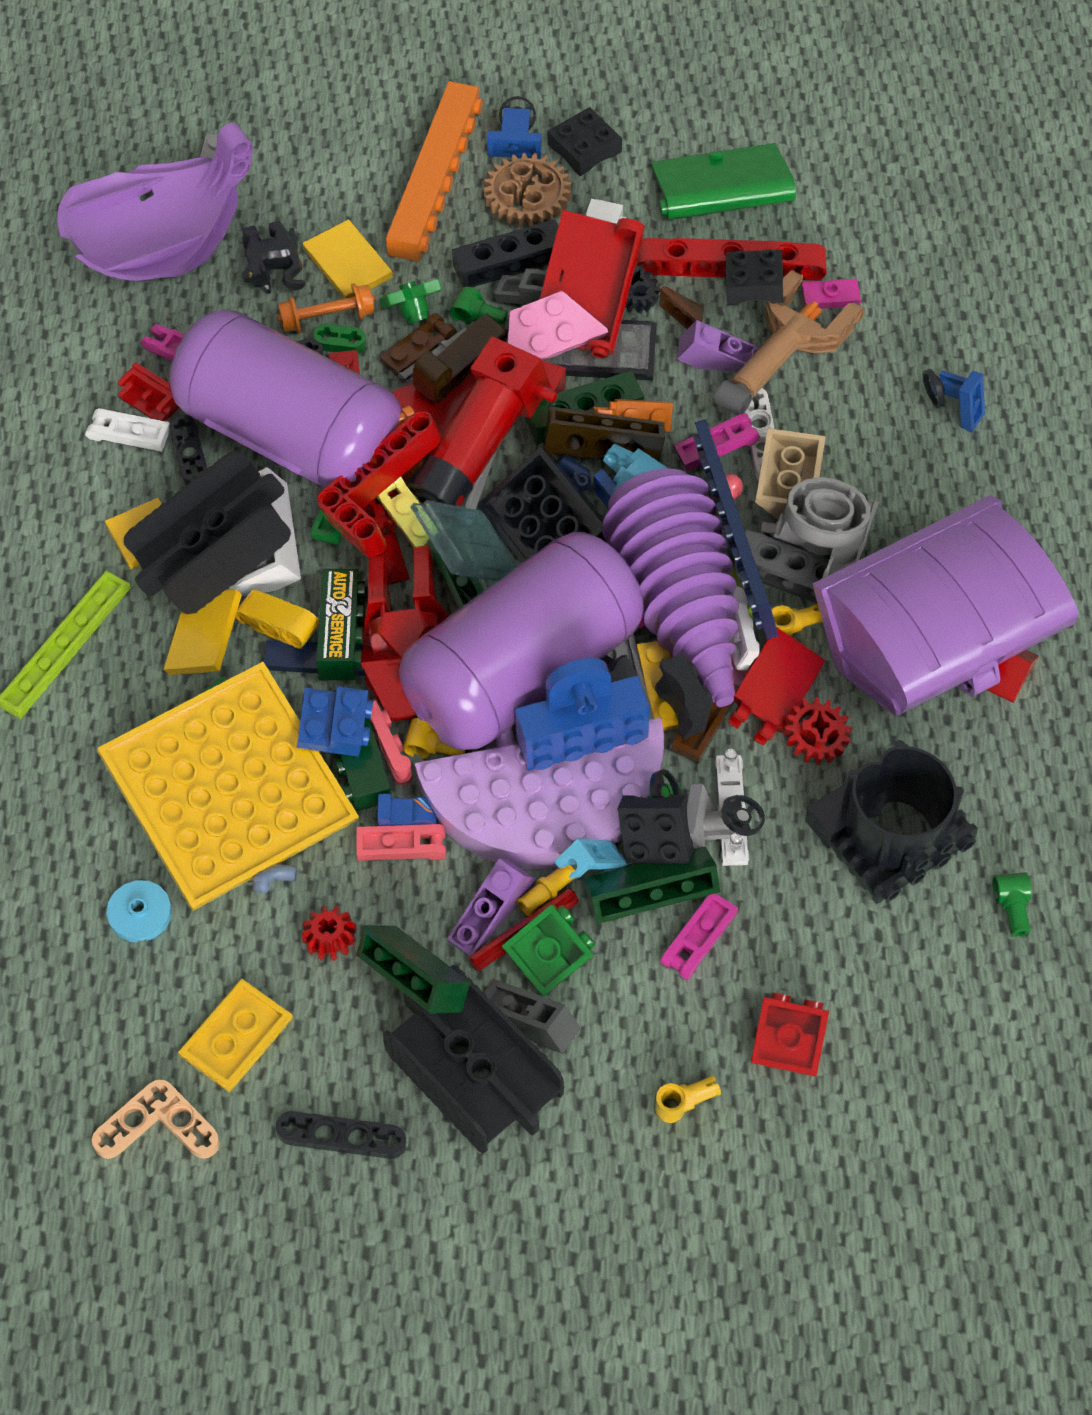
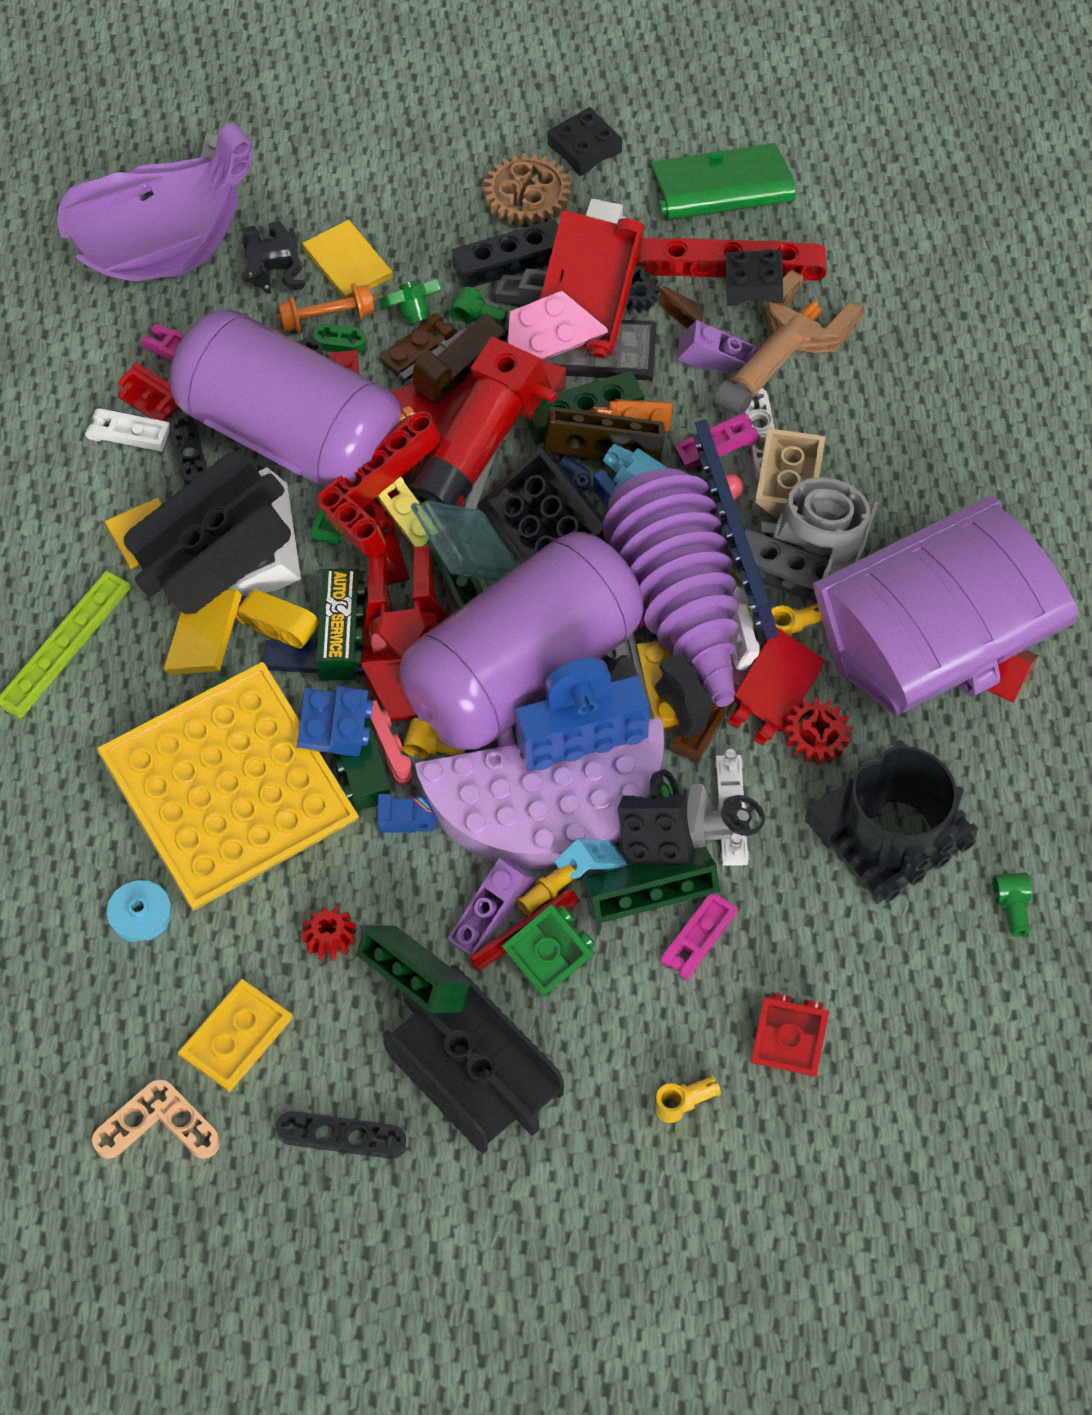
(275, 872): sand blue arm -> none
(400, 842): coral plate -> none
(434, 172): orange brick -> none
(514, 135): blue piece -> none
(538, 1017): dark grey slope -> none
(831, 293): dark pink plate -> none
(967, 390): blue piece -> none

